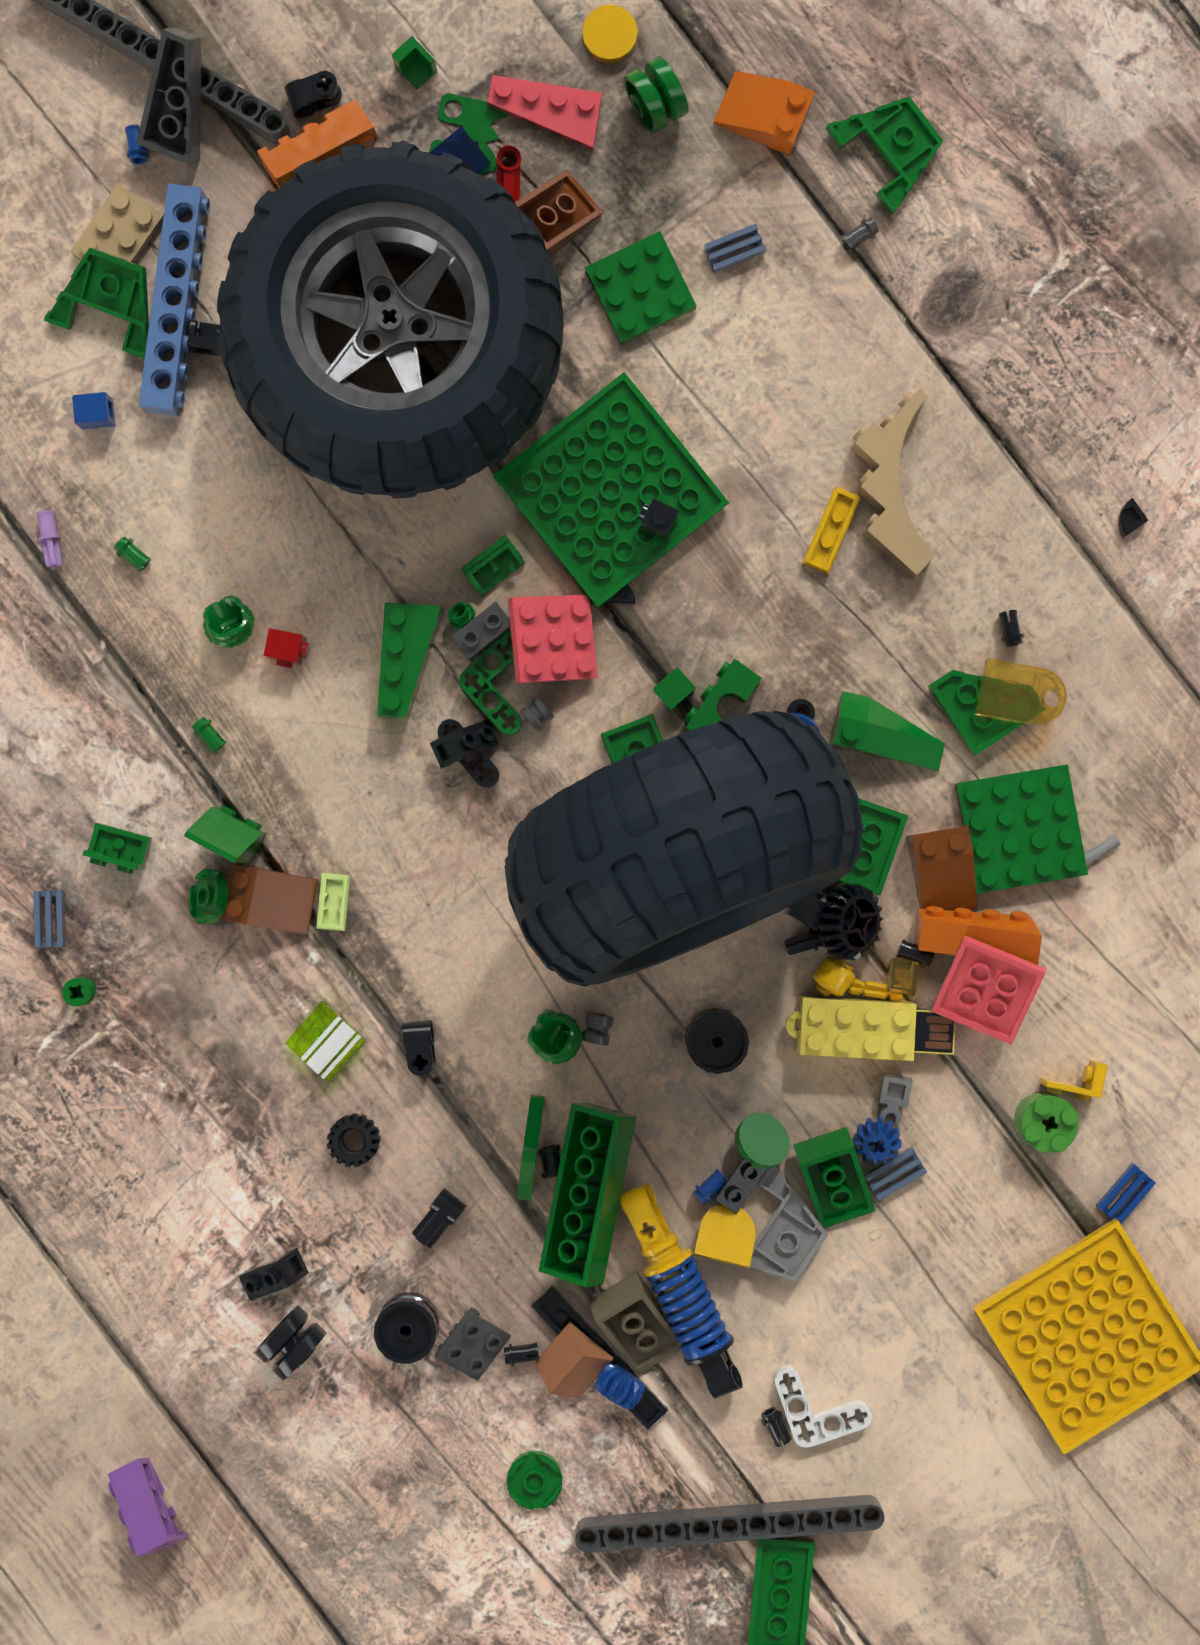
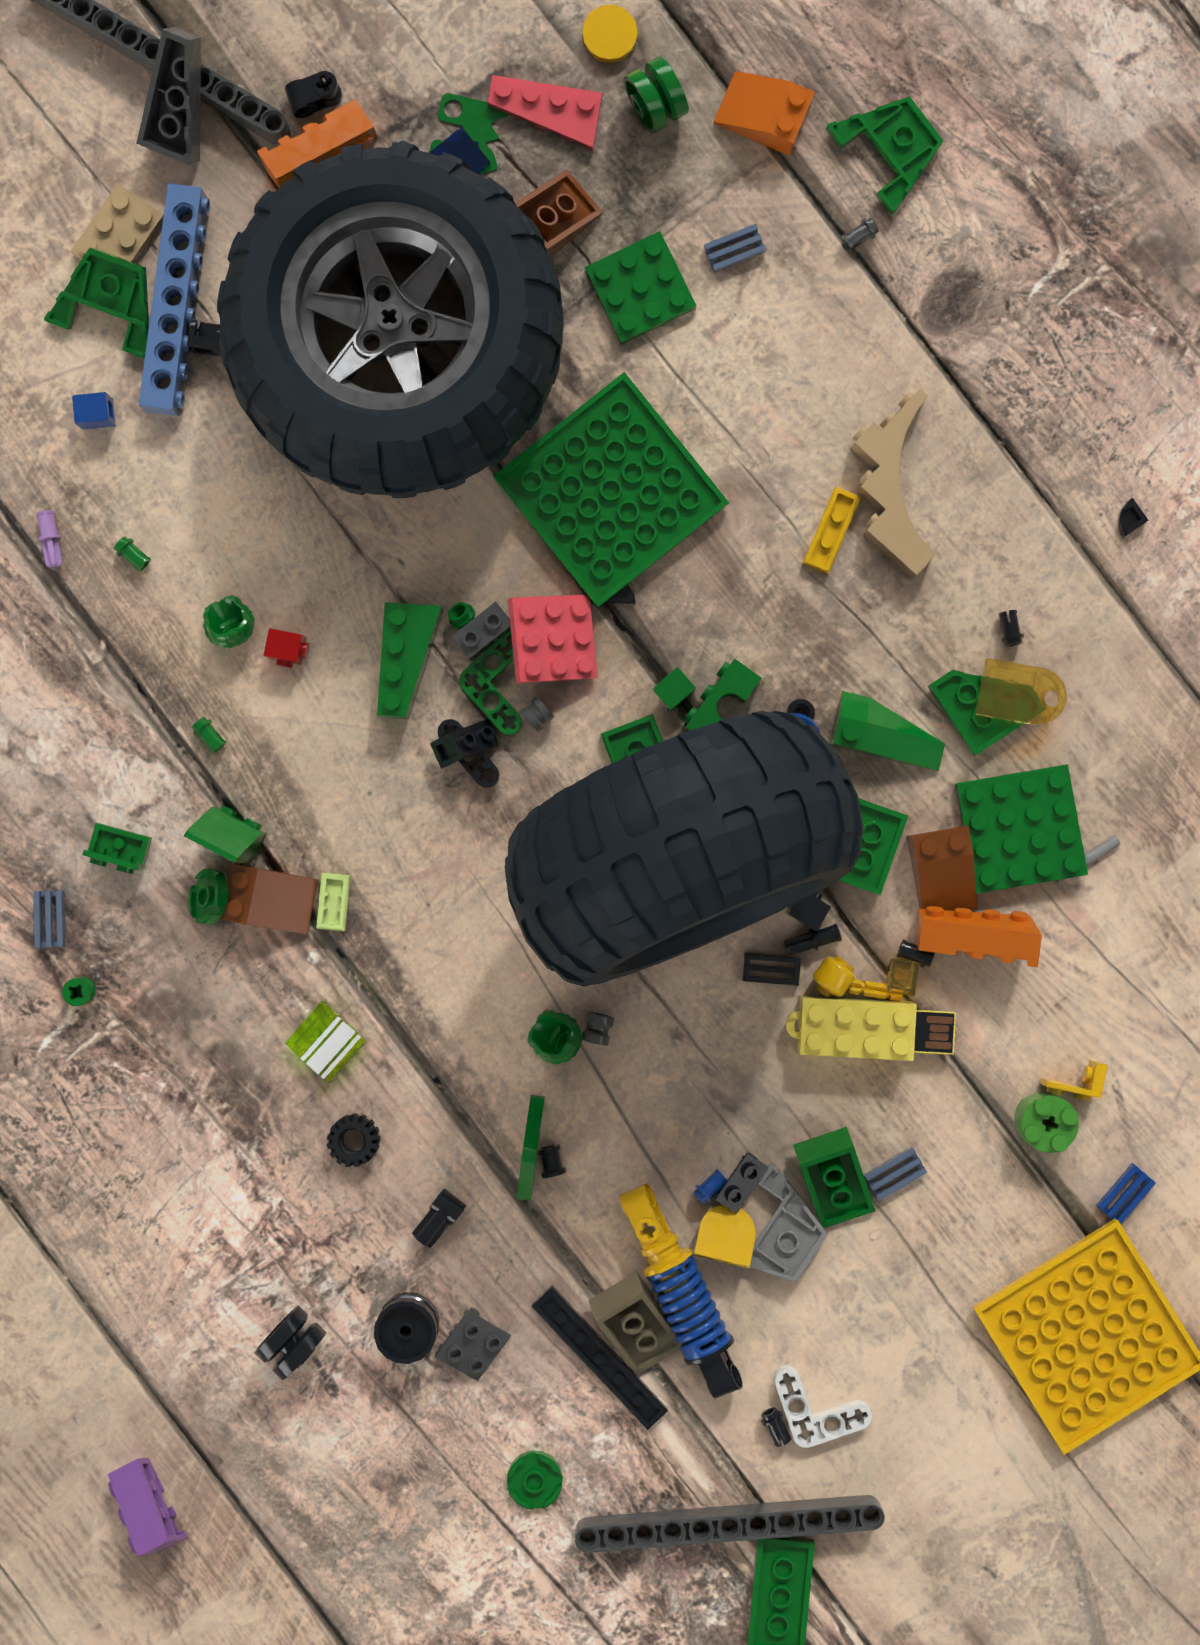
(136, 153): blue pin -> none
(274, 1275): black bracket -> none
(414, 62): green panel -> none
(418, 1041): black piece -> none
(493, 565): green hinge -> none
(509, 176): red piece -> none
(521, 1353): black pin -> none
(571, 1363): nougat slope -> none
(587, 1194): green brick -> none
(619, 1386): blue gear -> none
(658, 519): black brick -> none
(723, 1056): black wheel -> none
(747, 967): none -> black tile
(762, 1140): green tile -> none
(850, 922): black gear -> none
(877, 1140): blue gear -> none
(894, 1093): light grey plate -> none
(988, 989): coral plate -> none

